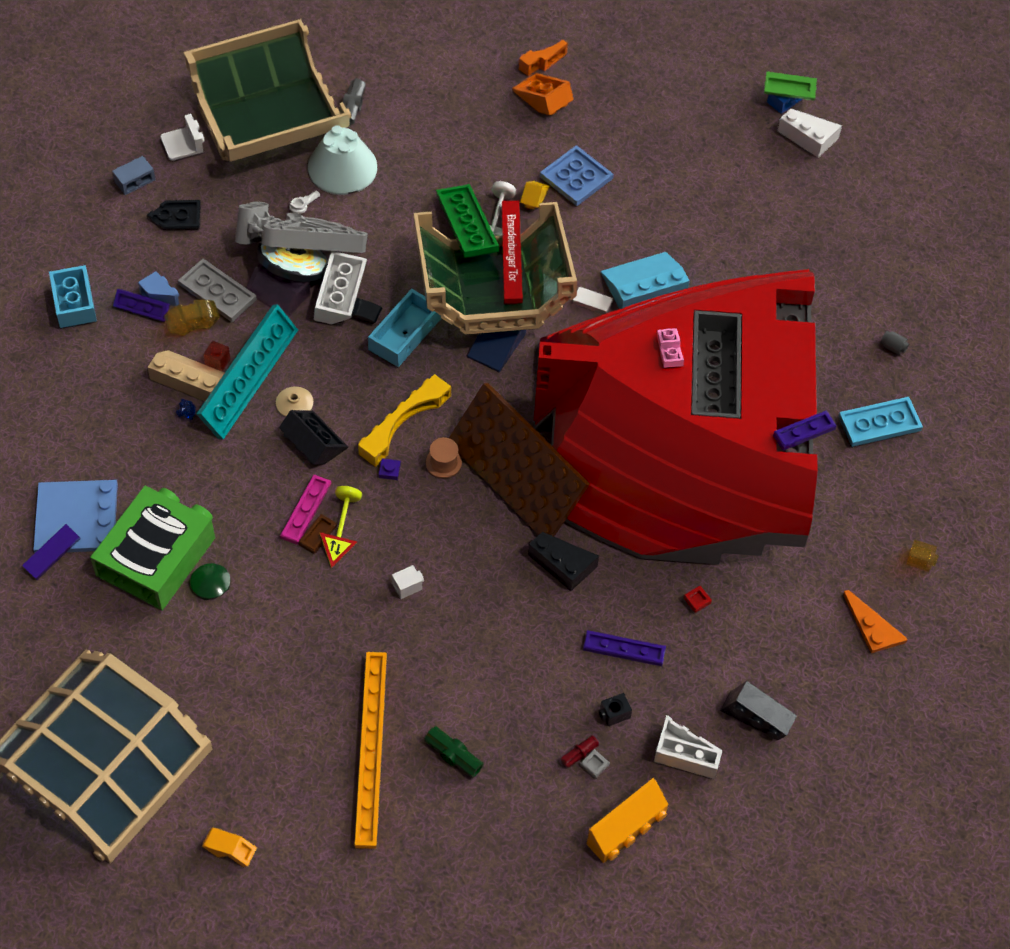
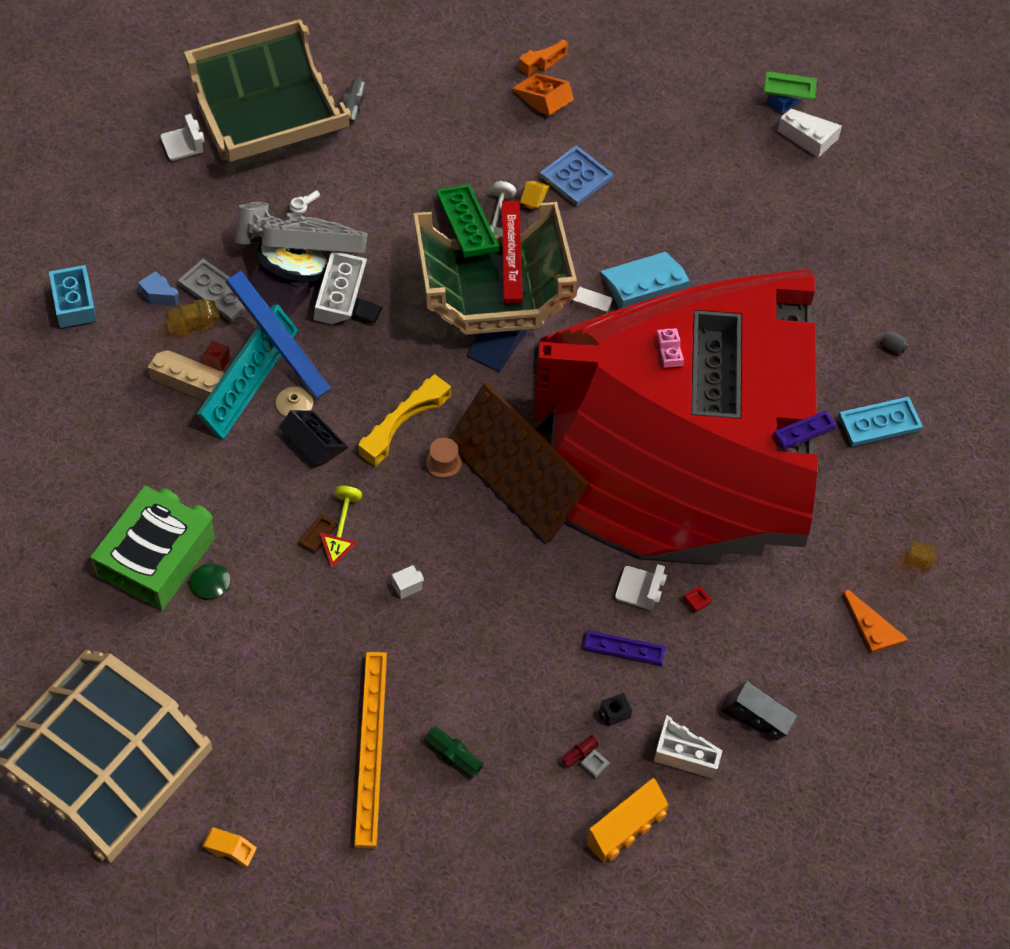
(51, 551): dark purple tile -> none
(82, 505): medium blue plate -> none
(133, 175): sand blue brick -> none
(141, 304): dark purple tile -> none
(177, 214): black tile -> none
(187, 409): clear blue plant -> none
(278, 335): none -> blue tile
(305, 509): dark pink tile -> none
(342, 163): light aqua cone -> none
(389, 469): dark purple plate -> none
(407, 316): medium azure piece -> none
(562, 560): black wedge -> none
(641, 587): none -> white bracket

